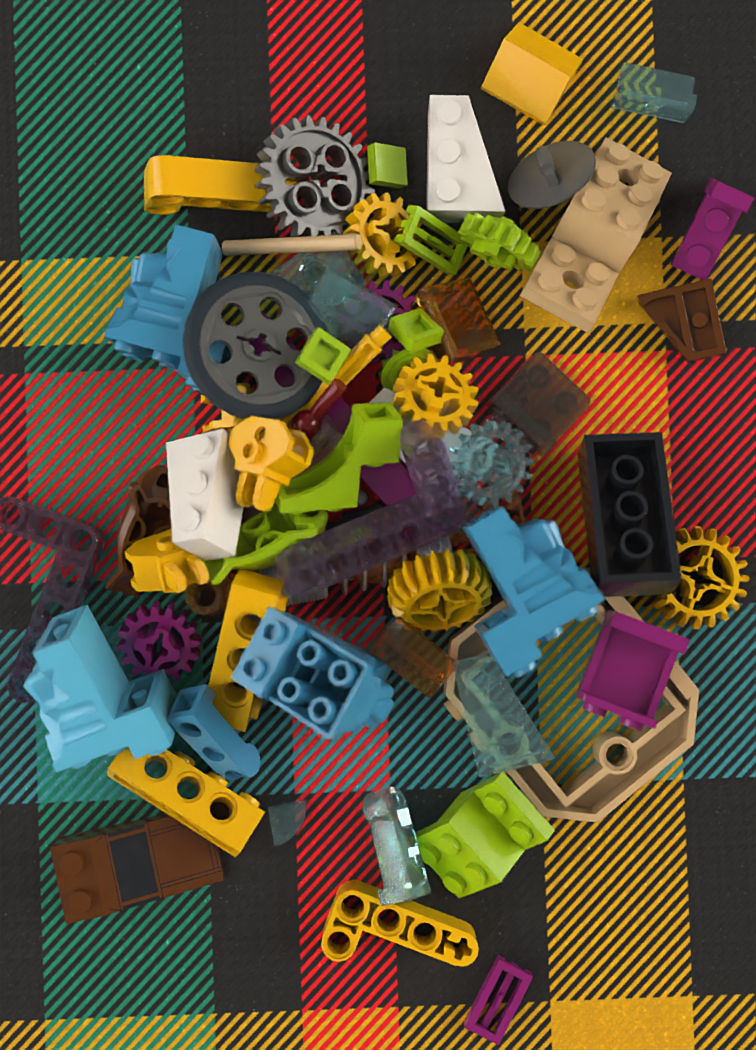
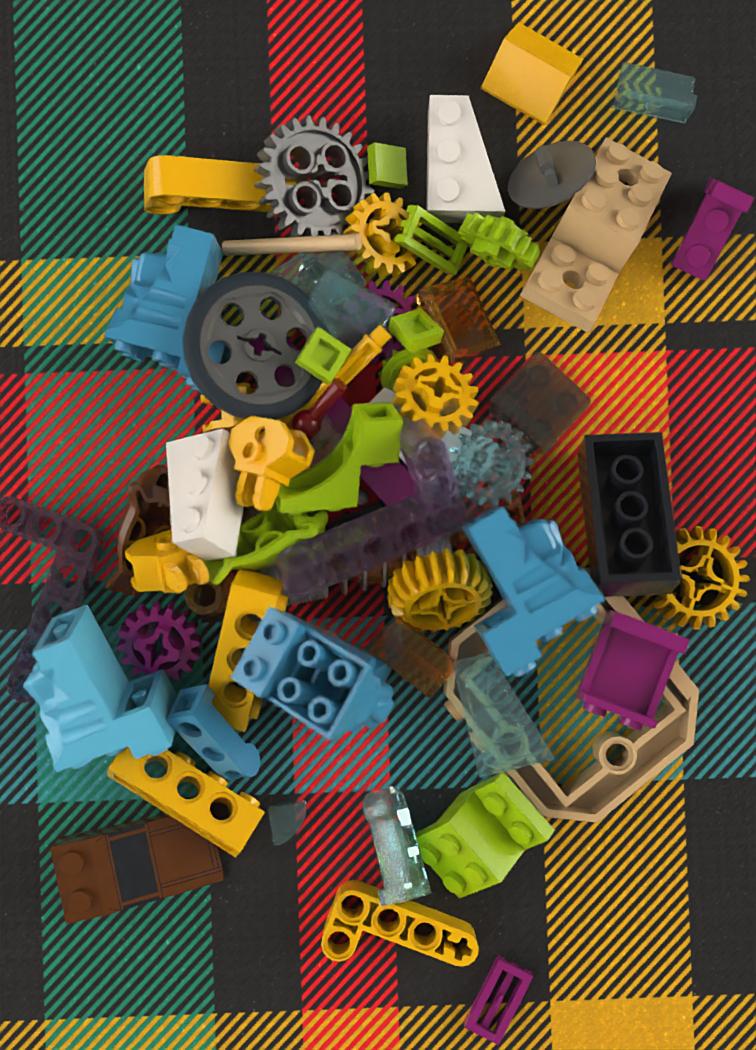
(687, 319): reddish brown wing -> none

